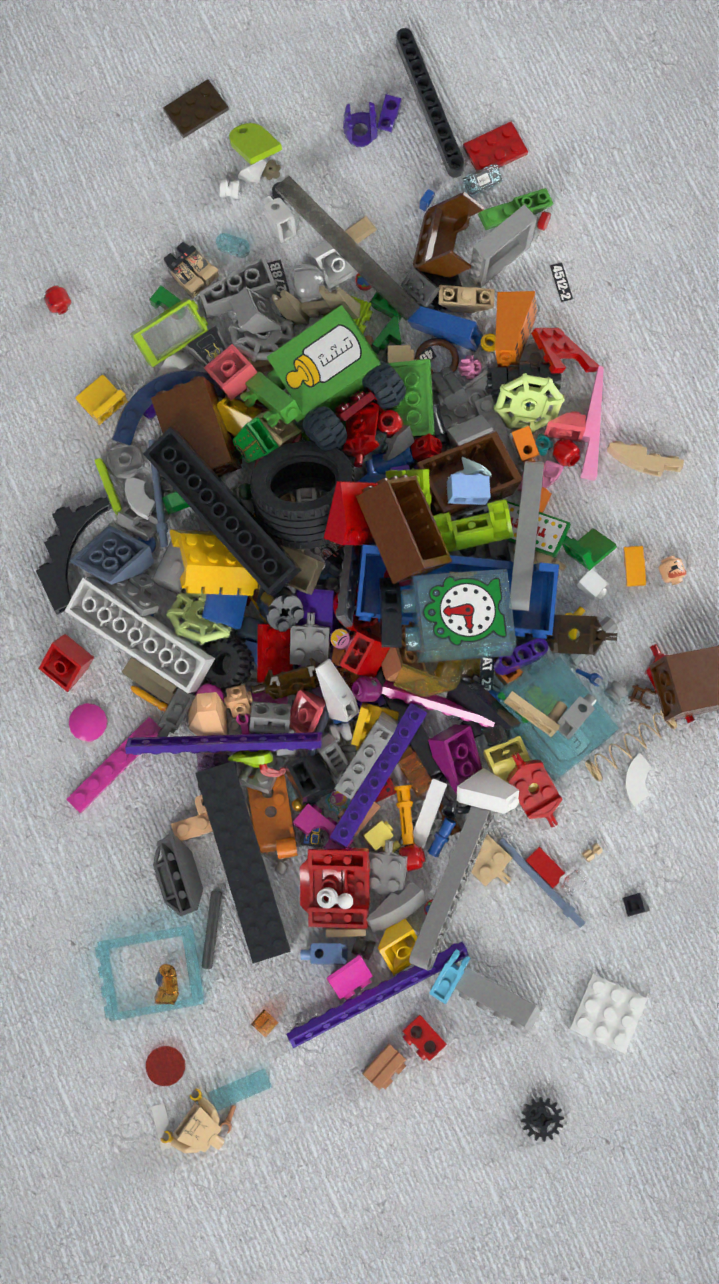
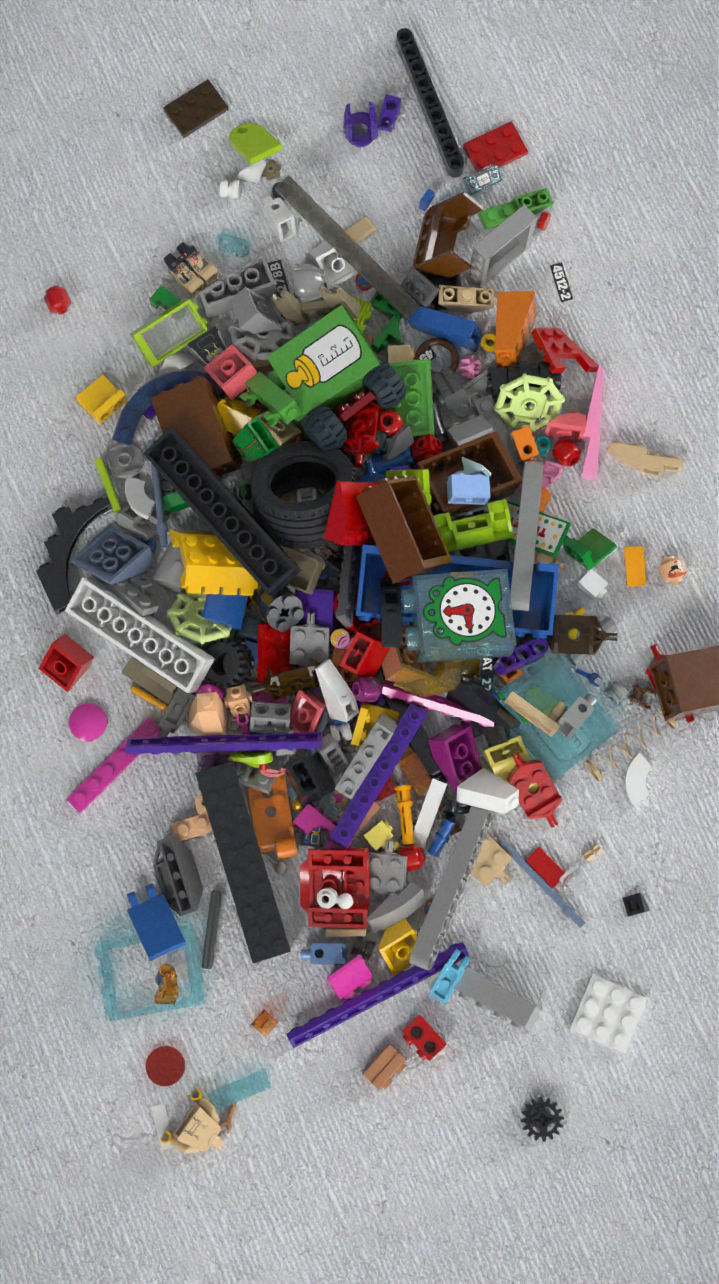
(155, 924): none -> blue tile

